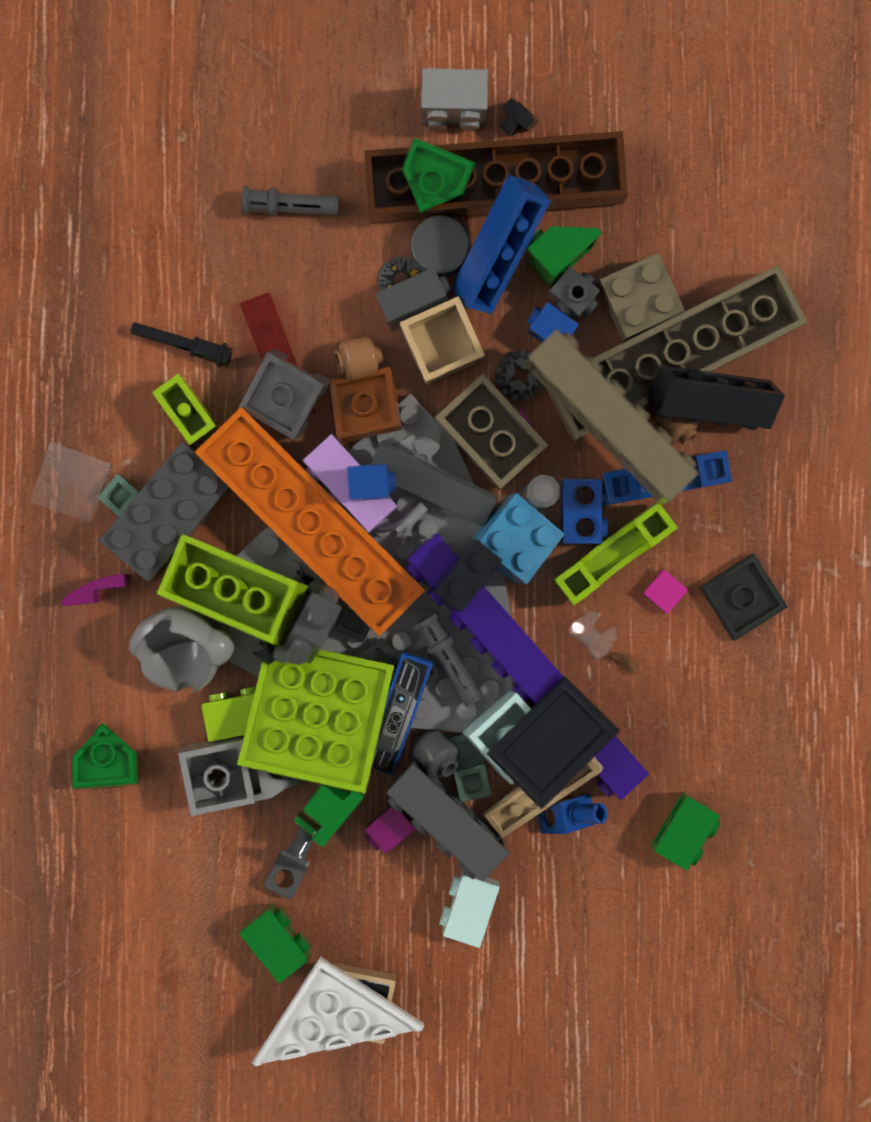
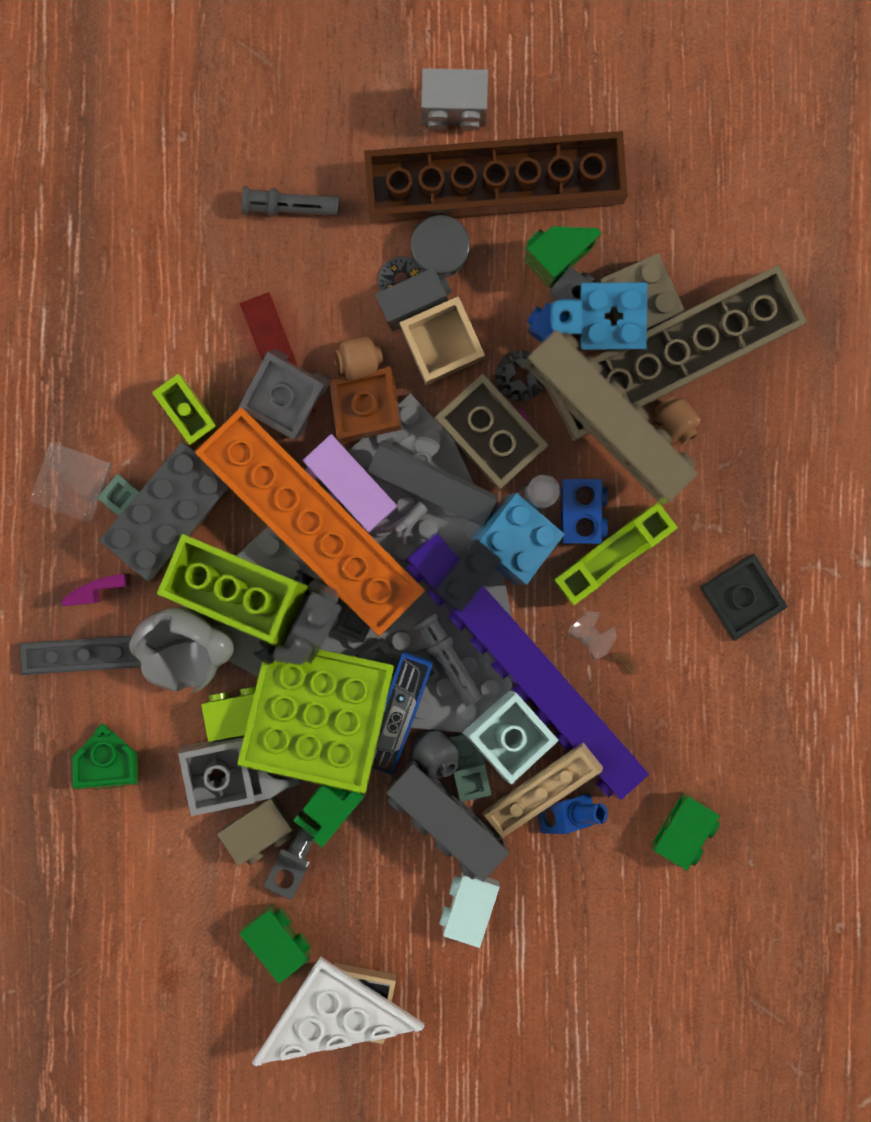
(76, 655): none -> dark grey tile
(198, 347): black pin -> none
(256, 830): none -> dark tan brick
(370, 482): blue brick -> none
(388, 829): magenta brick -> none
(435, 174): green plate -> none
(500, 244): blue brick -> none
(518, 117): black tile -> none
(553, 742): black piece -> none
(589, 311): none -> dark azure plate
(665, 591): dark pink tile -> none
(711, 471): blue slope -> none
(714, 397): black brick -> none

